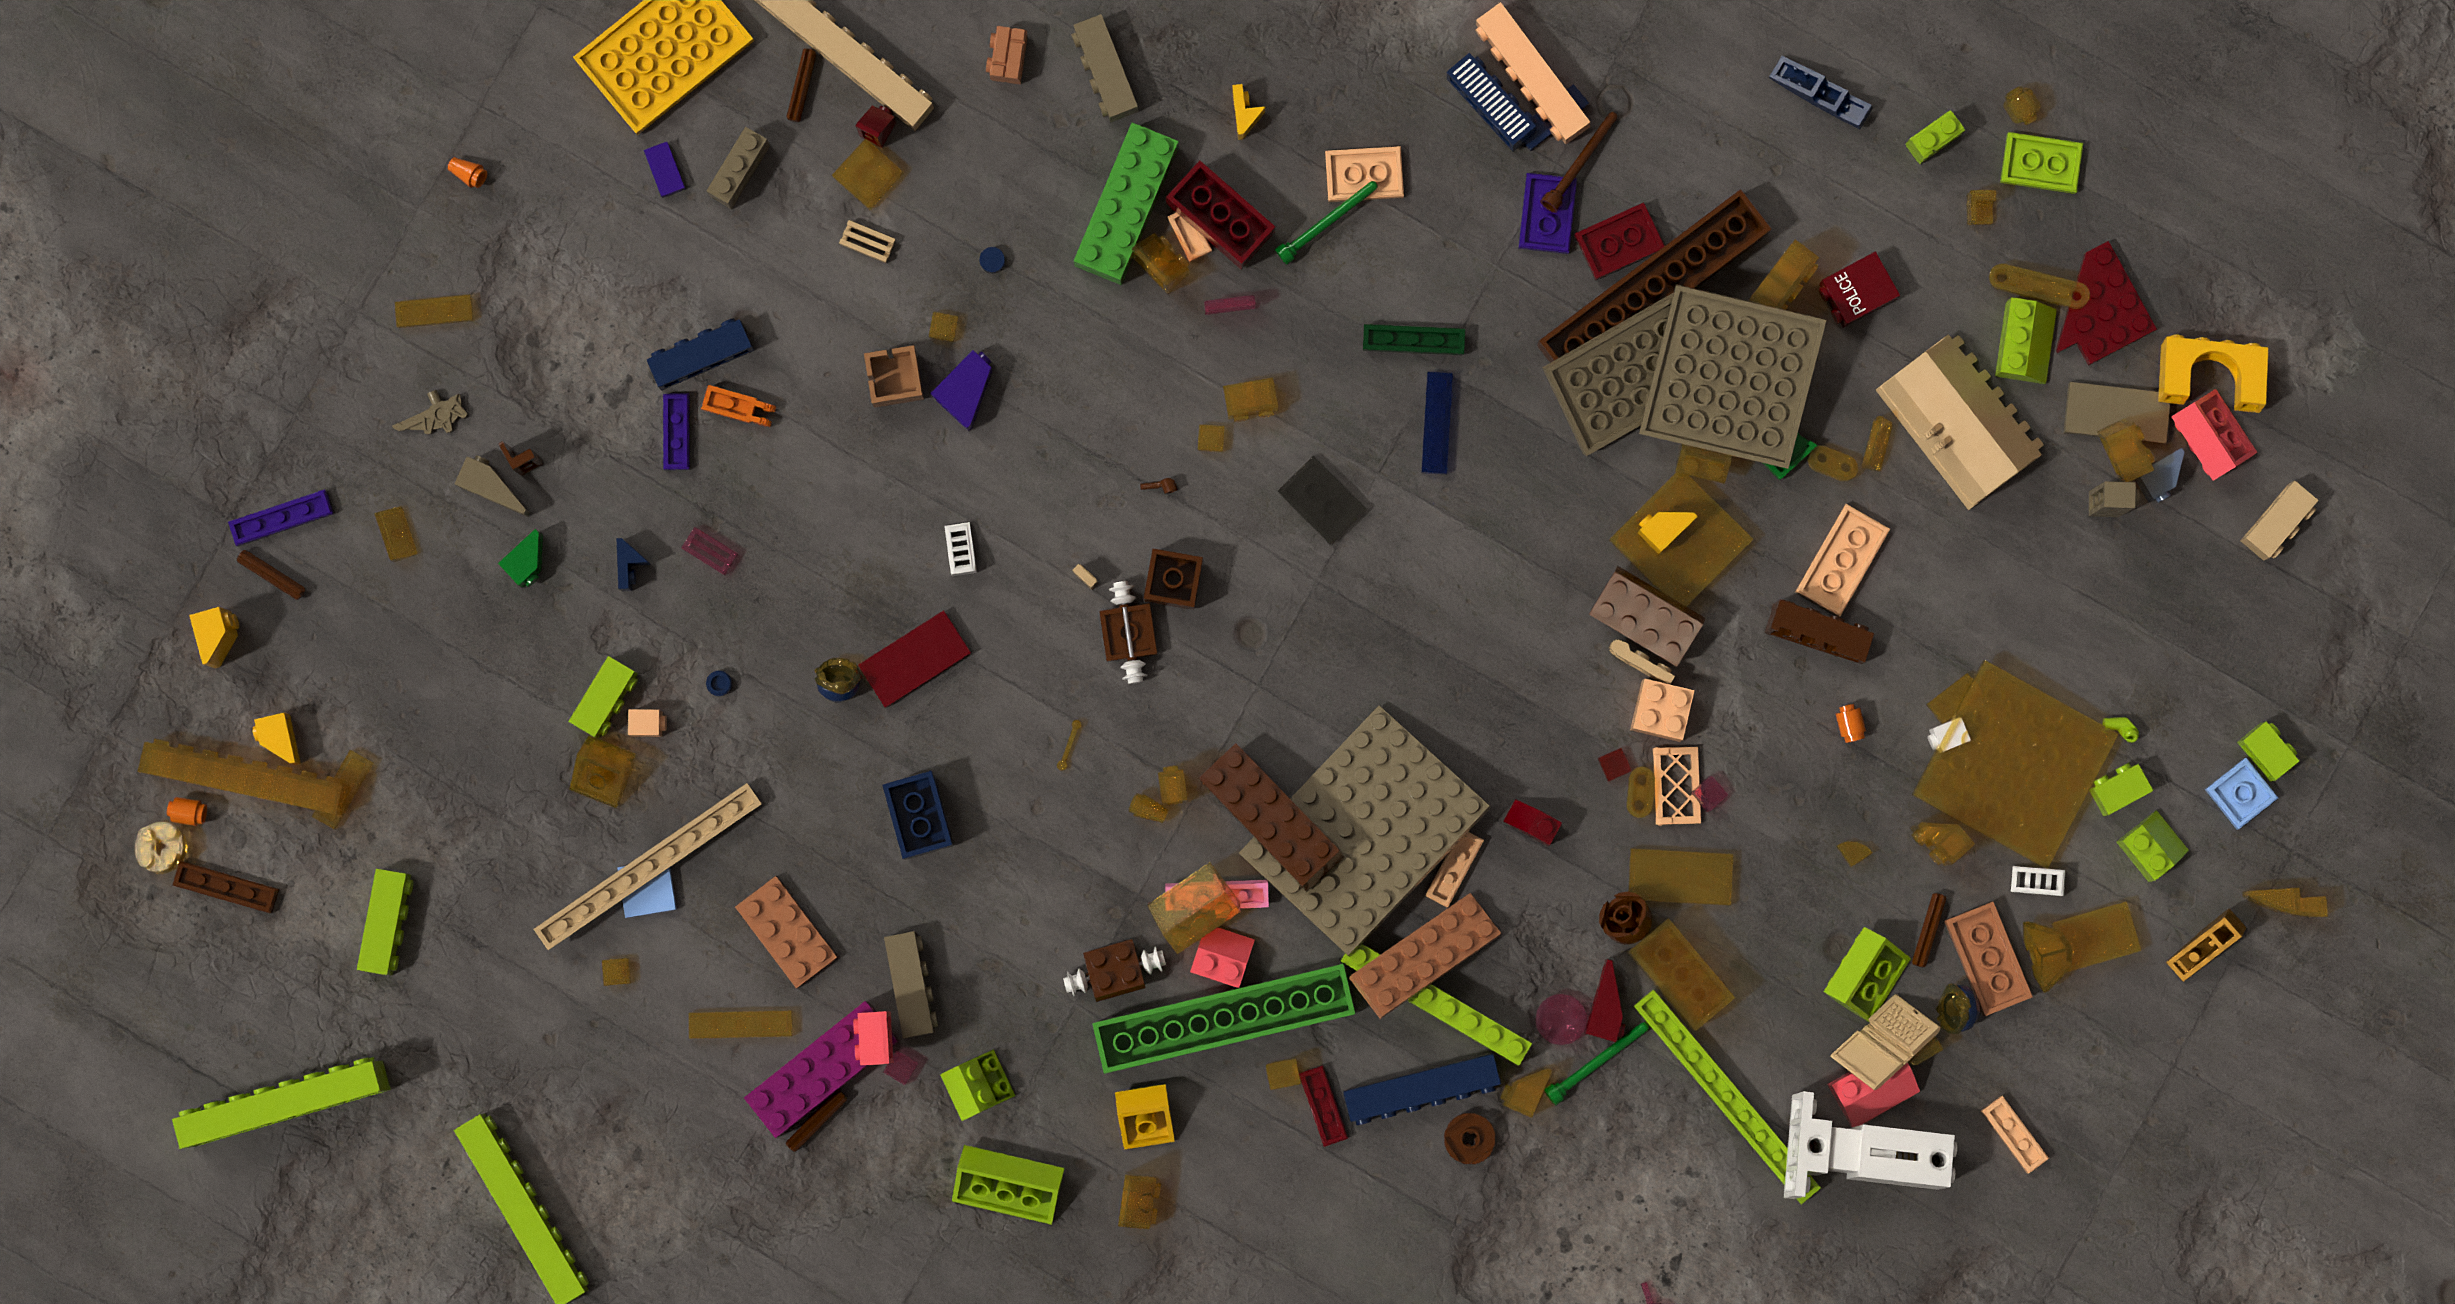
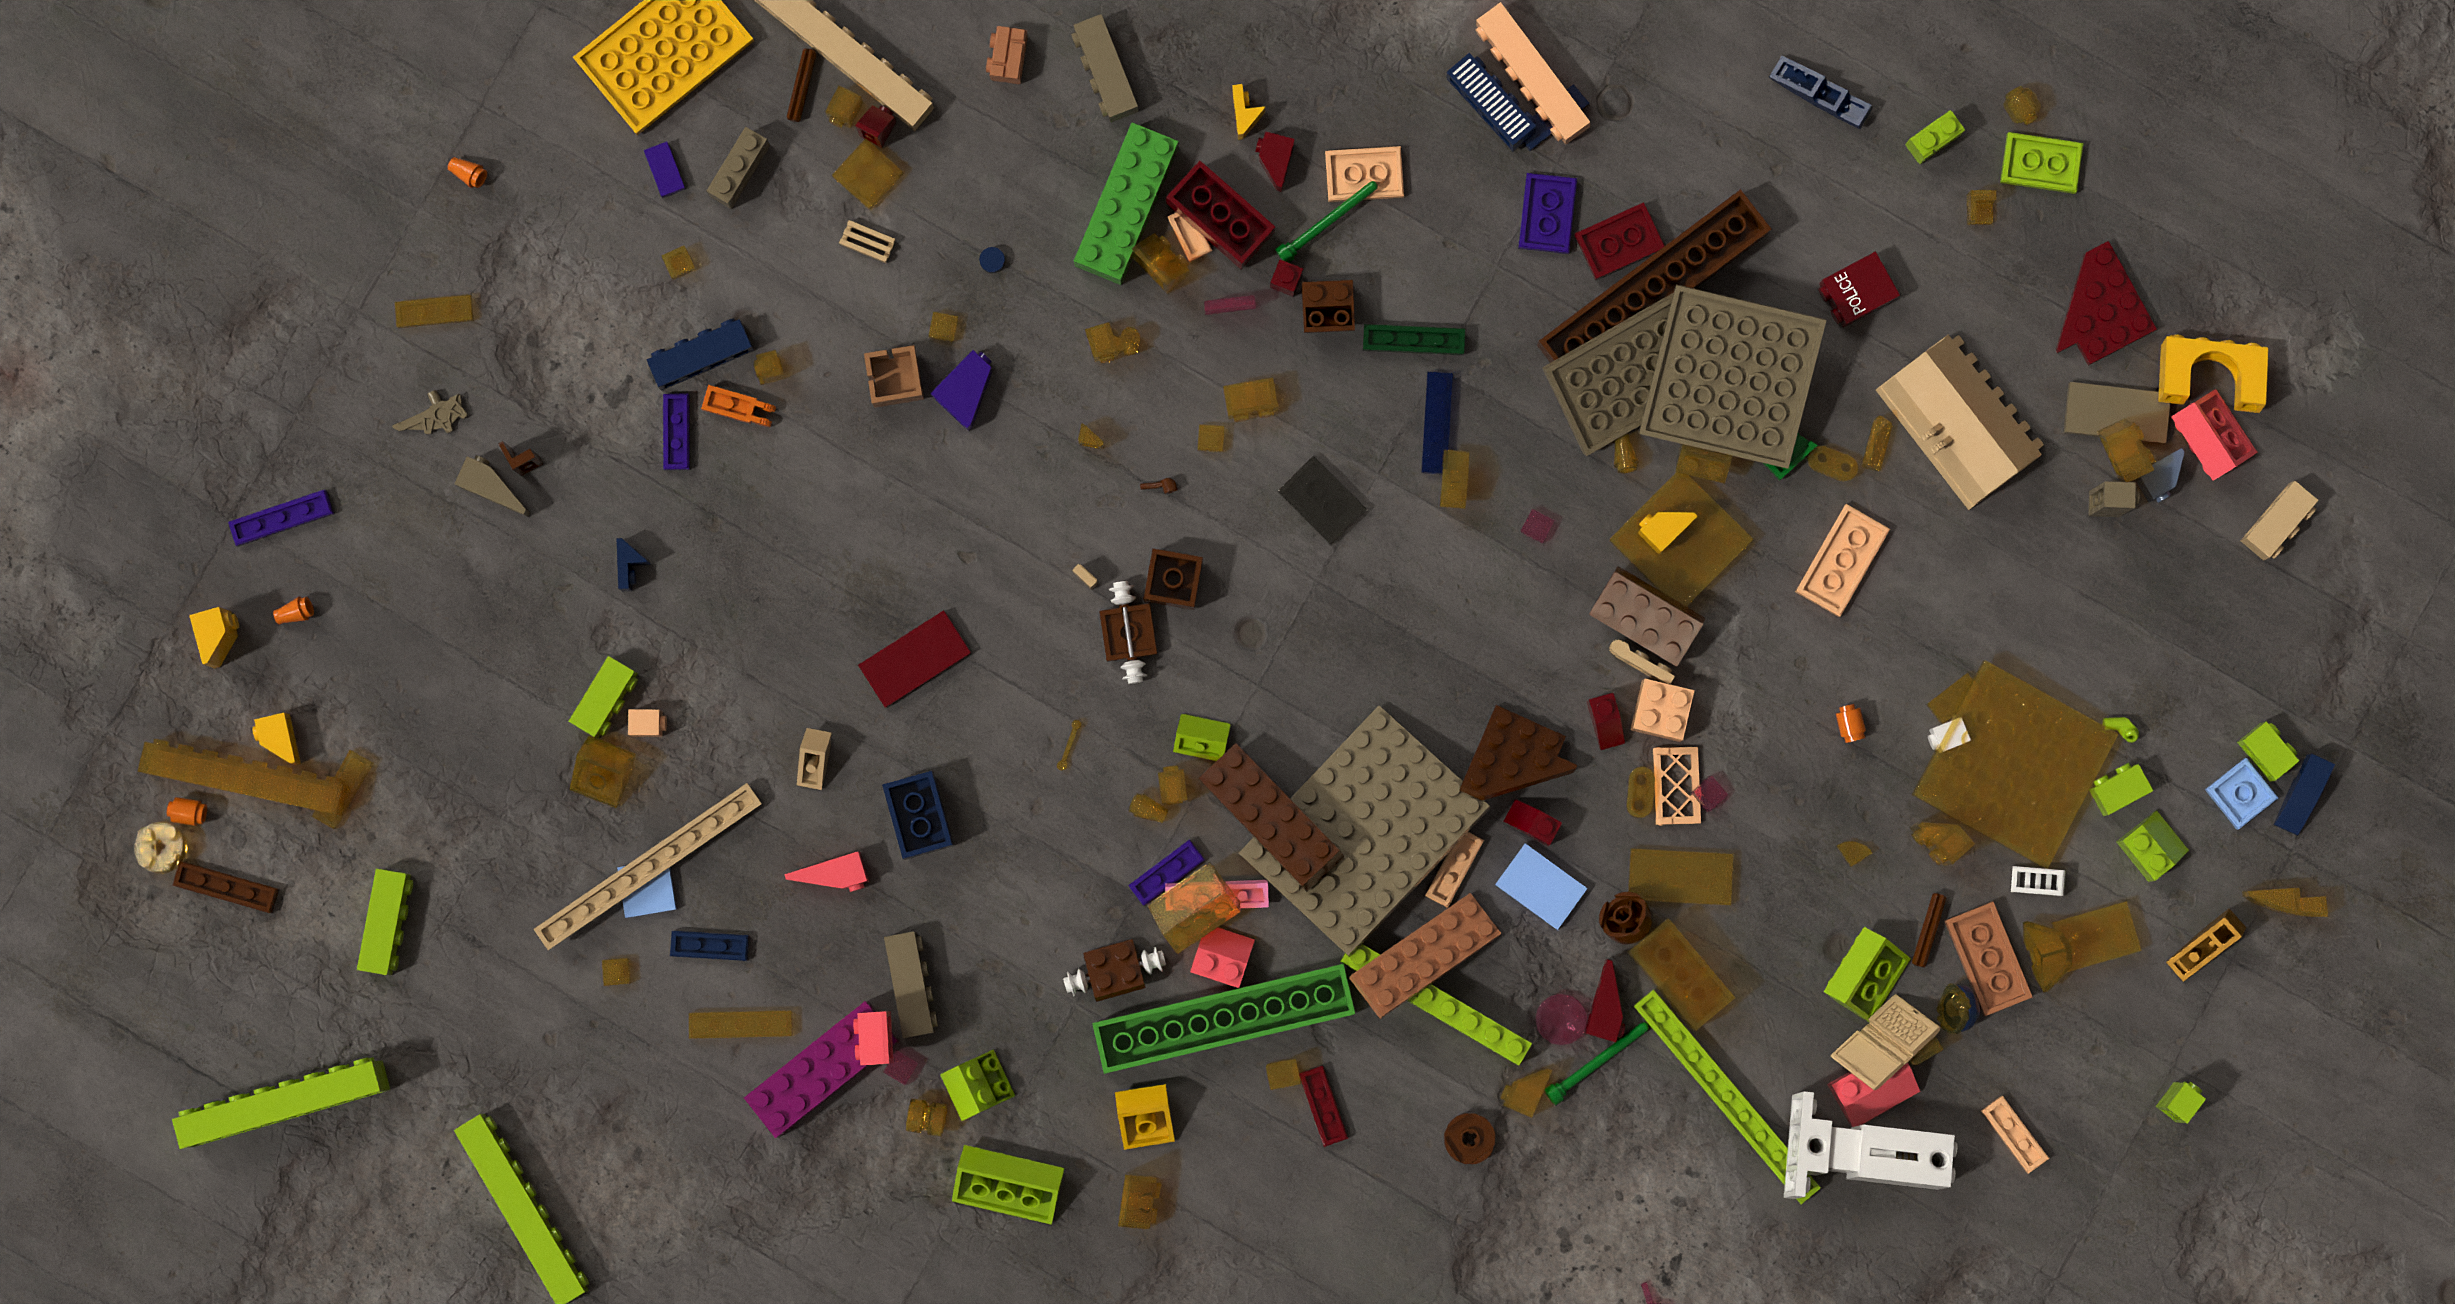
(271, 574): reddish brown axle -> none
(294, 611): none -> orange cone
(396, 534): clear yellow slope -> none
(525, 560): green slope -> none
(678, 262): none -> clear yellow plate
(709, 945): none -> dark blue tile
(719, 683): dark blue tile -> none
(728, 562): clear pink tile -> none
(768, 367): none -> clear yellow brick
(786, 932): nougat plate -> none
(813, 758): none -> tan slope
(816, 1121): reddish brown axle -> none
(837, 679): clear yellow hair -> none
(837, 873): none -> coral slope
(843, 107): none -> clear yellow brick
(926, 1117): none -> clear yellow wheel
(963, 569): white slope -> none
(1089, 439): none -> clear yellow slope
(1106, 345): none -> clear yellow brick
(1166, 871): none -> dark purple tile
(1201, 737): none -> lime panel
(1275, 156): none -> dark red slope
(1286, 278): none -> dark red brick
(1328, 306): none -> reddish brown slope
(1420, 1088): dark blue brick -> none
(1454, 479): none -> clear yellow slope
(1514, 756): none -> reddish brown wing
(1537, 526): none -> clear pink tile
(1541, 886): none -> light blue tile
(1553, 200): reddish brown piece -> none
(1606, 721): none -> dark red slope
(1614, 764): clear red tile -> none
(1624, 455): none -> clear yellow cone
(1784, 279): clear yellow brick -> none
(1819, 631): reddish brown wedge -> none
(2026, 341): lime slope -> none
(2039, 286): clear yellow plate -> none
(2181, 1101): none -> lime brick
(2303, 793): none -> dark blue slope

